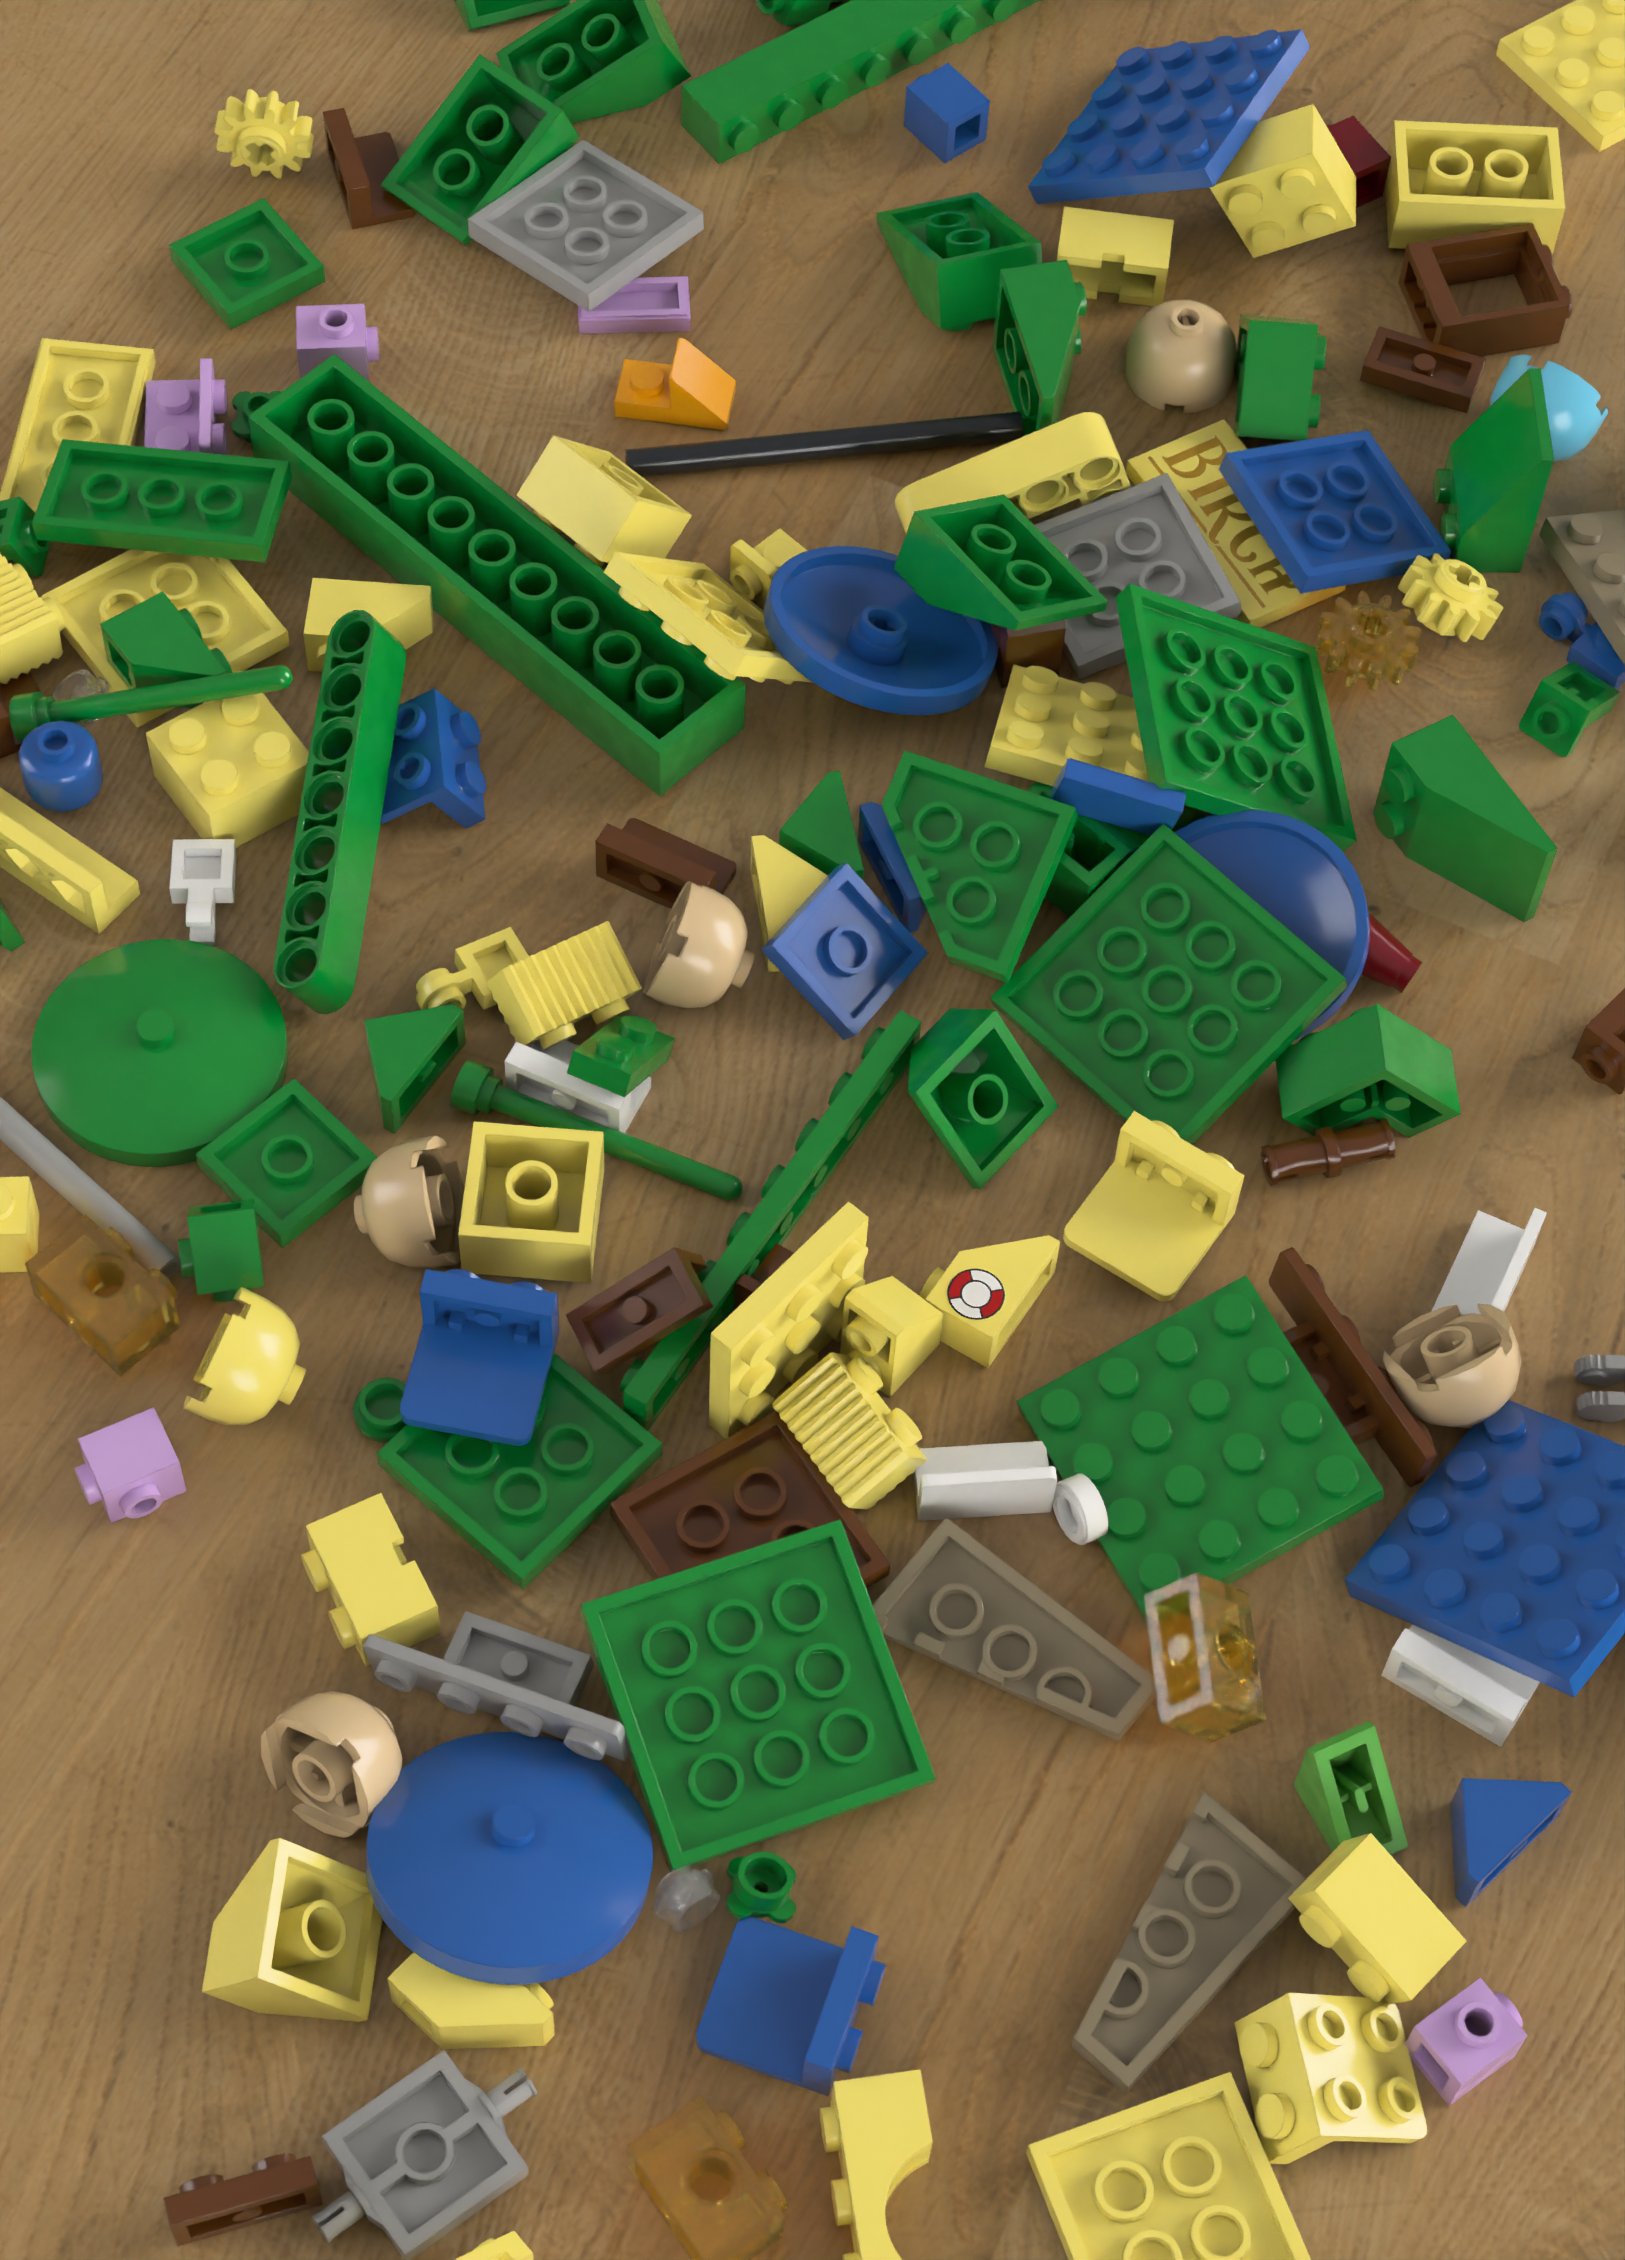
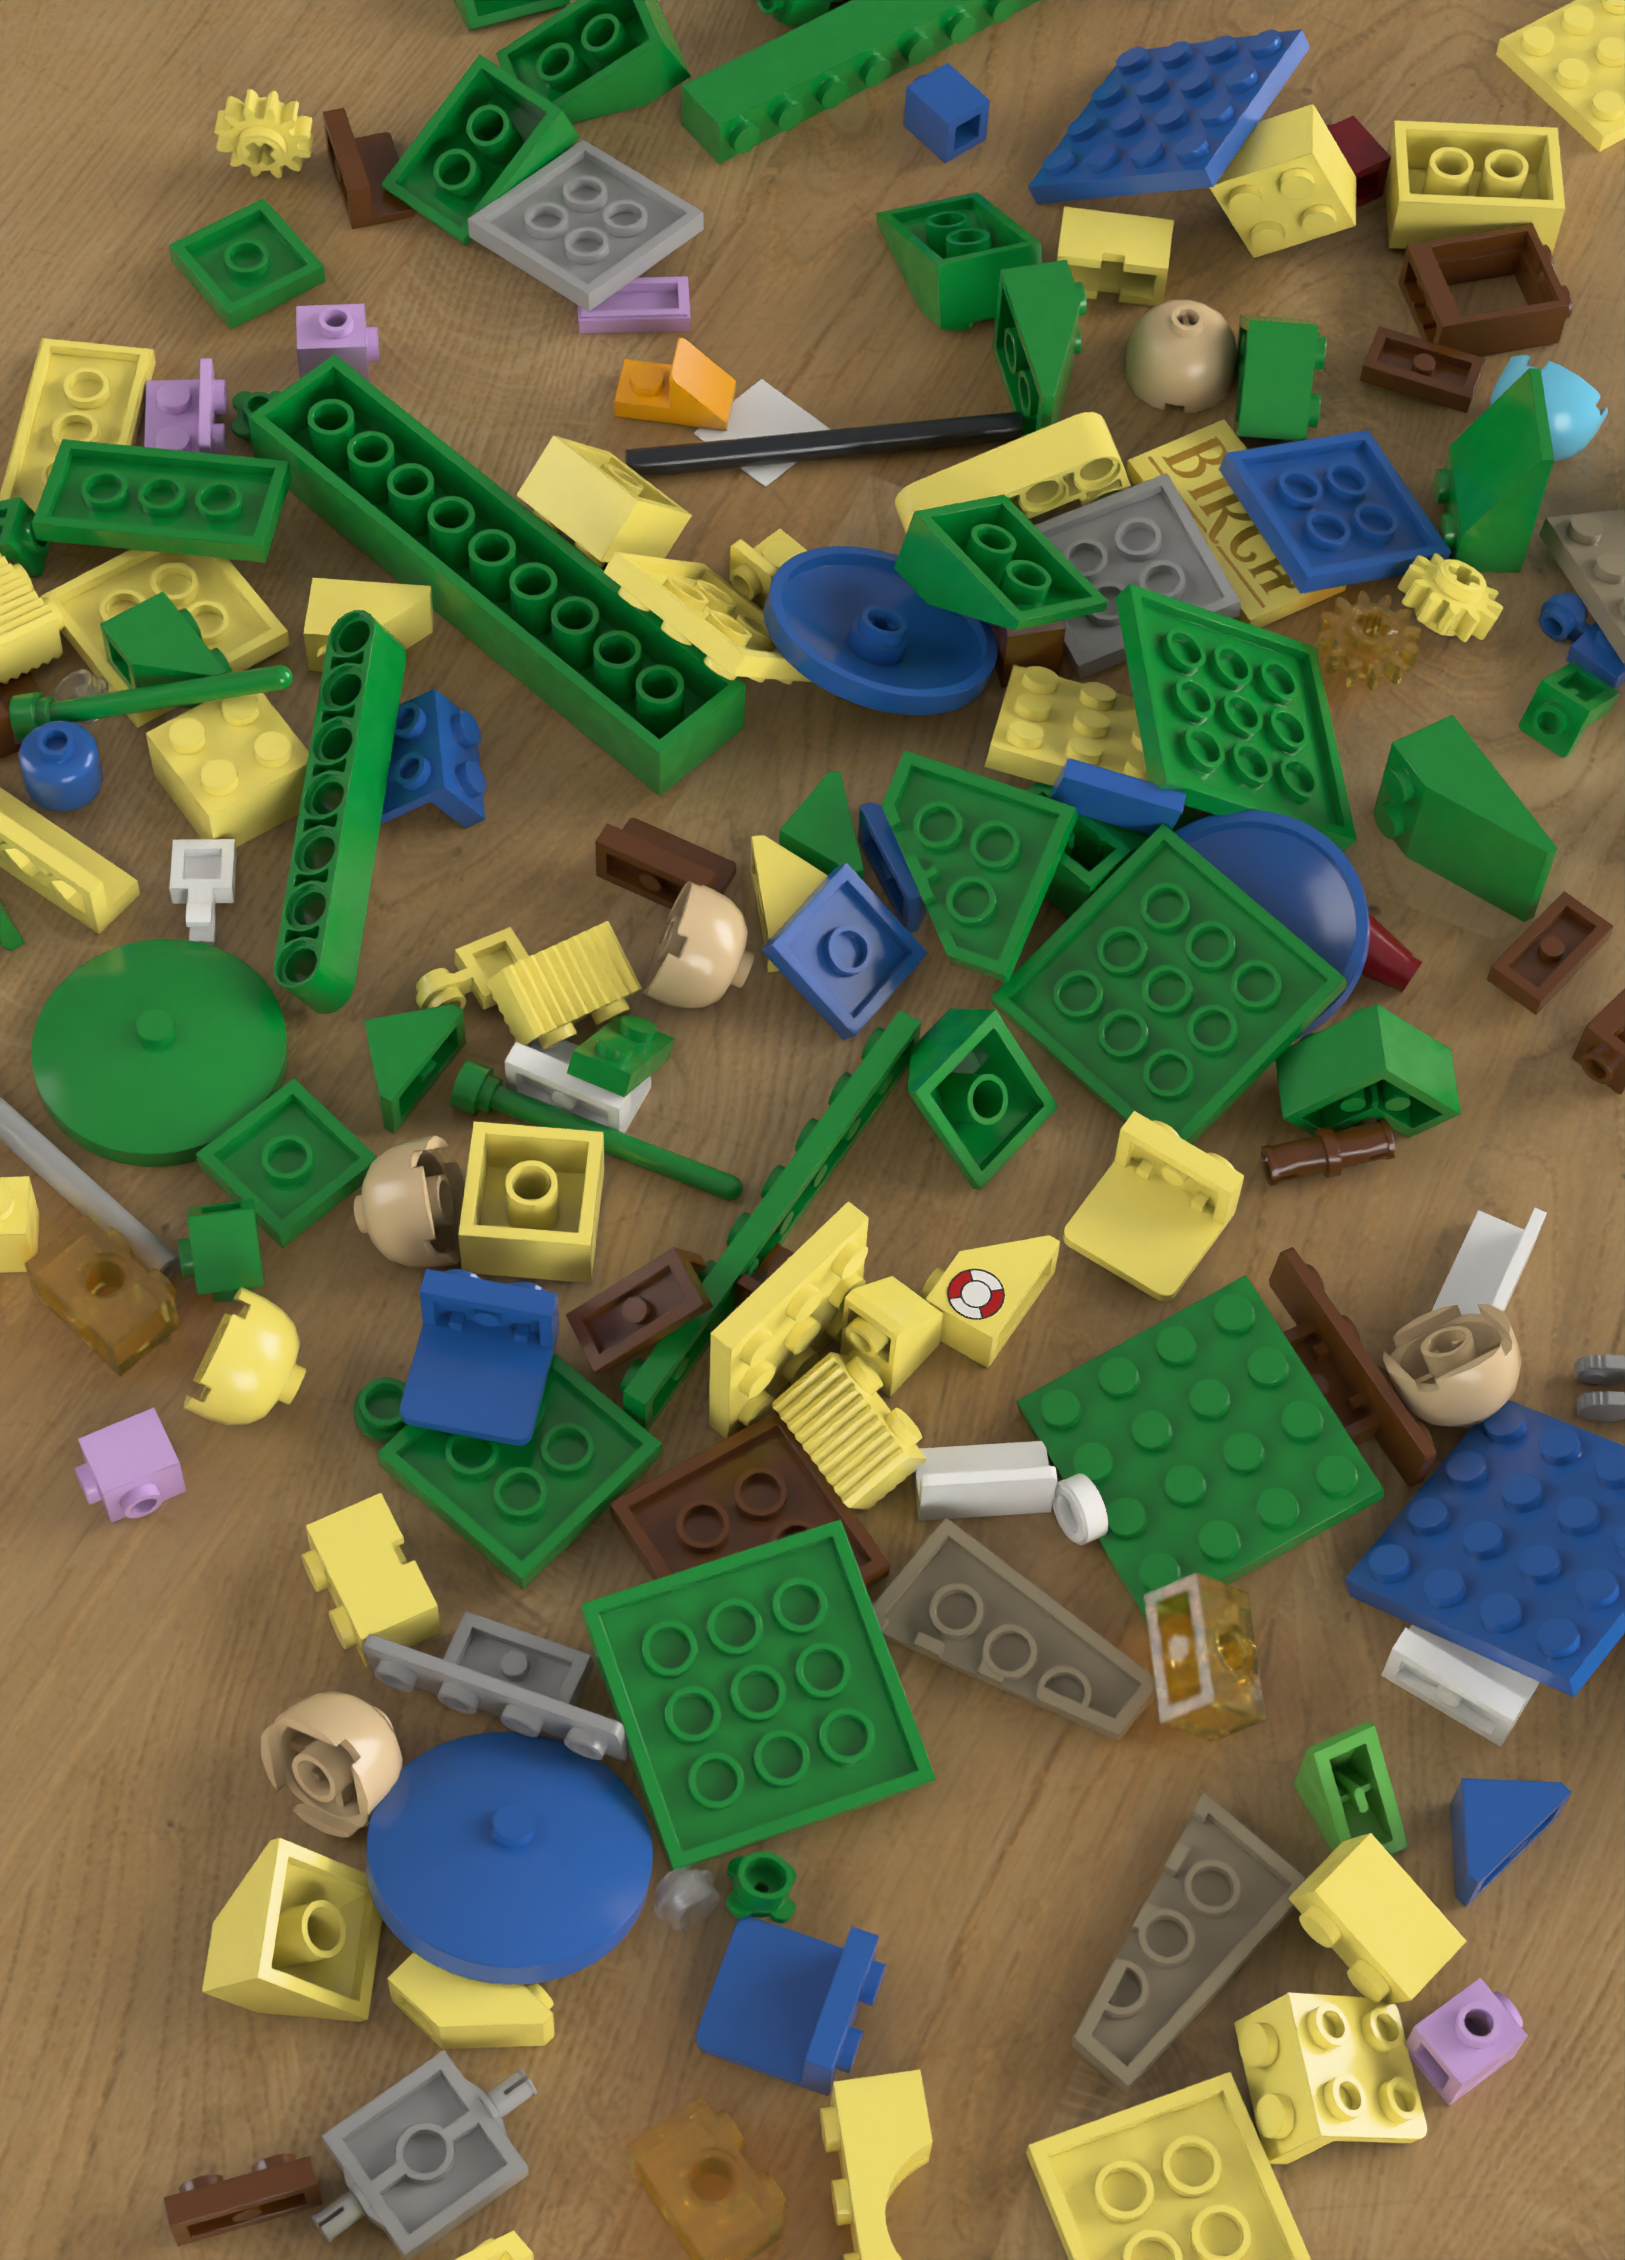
(763, 413): none -> white sticker
(1549, 952): none -> reddish brown plate

